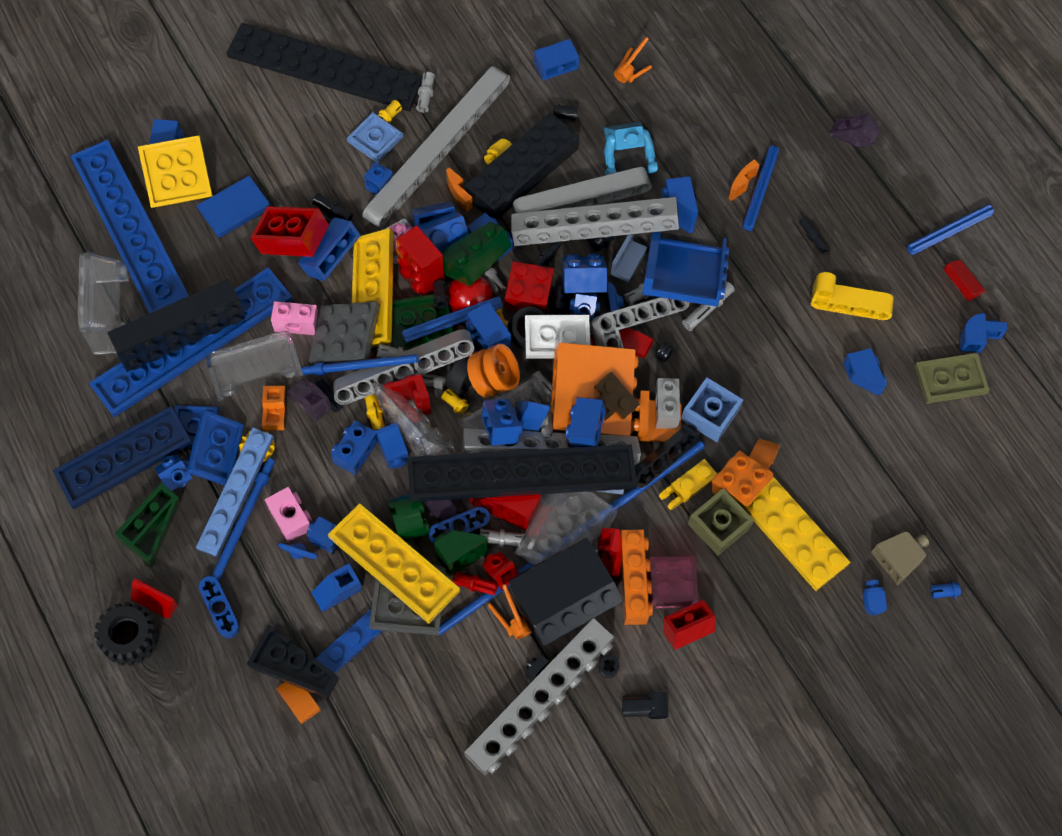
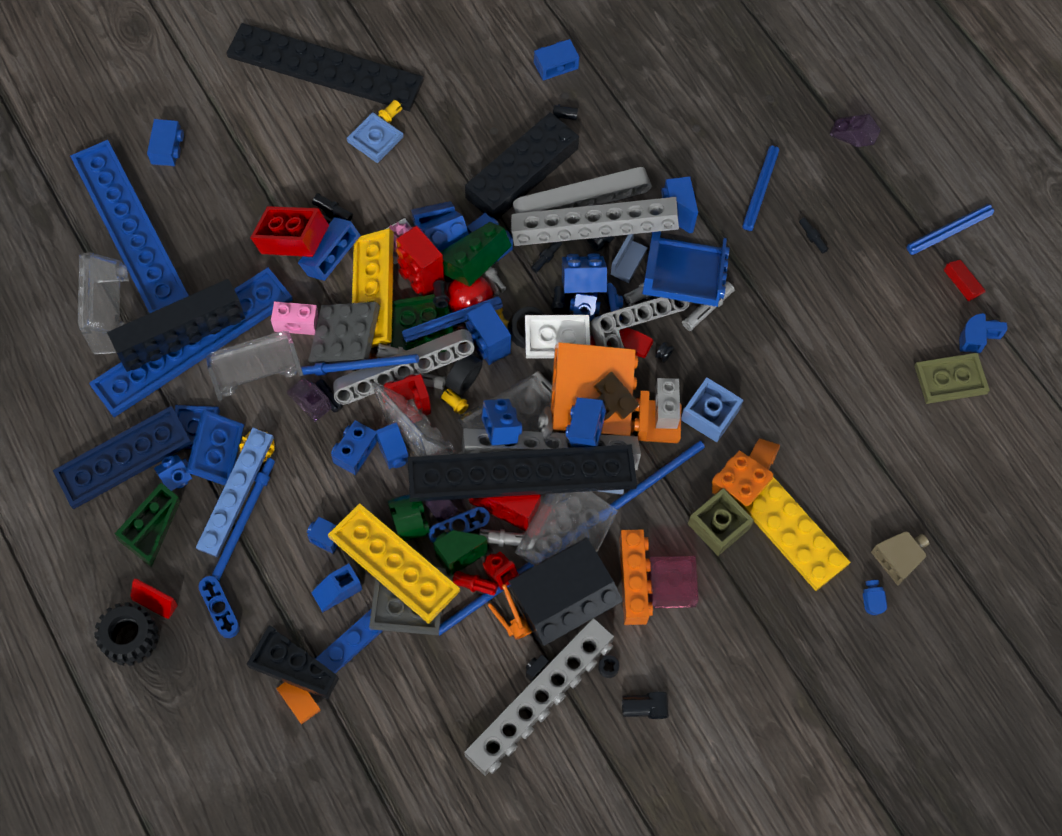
(175, 171): yellow plate -> none
(233, 206): blue tile -> none
(273, 408): orange slope -> none
(280, 504): bright pink brick -> none
(297, 551): blue piece -> none
(374, 412): yellow pin -> none
(377, 178): blue brick -> none
(425, 92): light grey pin -> none
(436, 147): light grey beam -> none
(456, 187): orange slope -> none
(493, 370): orange wheel -> none
(496, 150): yellow arm -> none
(529, 287): red brick -> none
(531, 414): blue slope -> none
(611, 546): red slope -> none
(625, 70): orange plant -> none
(626, 137): dark azure torso -> none
(682, 441): black beam -> none
(689, 484): yellow hinge -> none
(689, 624): red brick -> none
(741, 181): orange slope -> none
(850, 300): yellow beam -> none
(865, 371): blue slope -> none
(946, 590): blue pin -> none

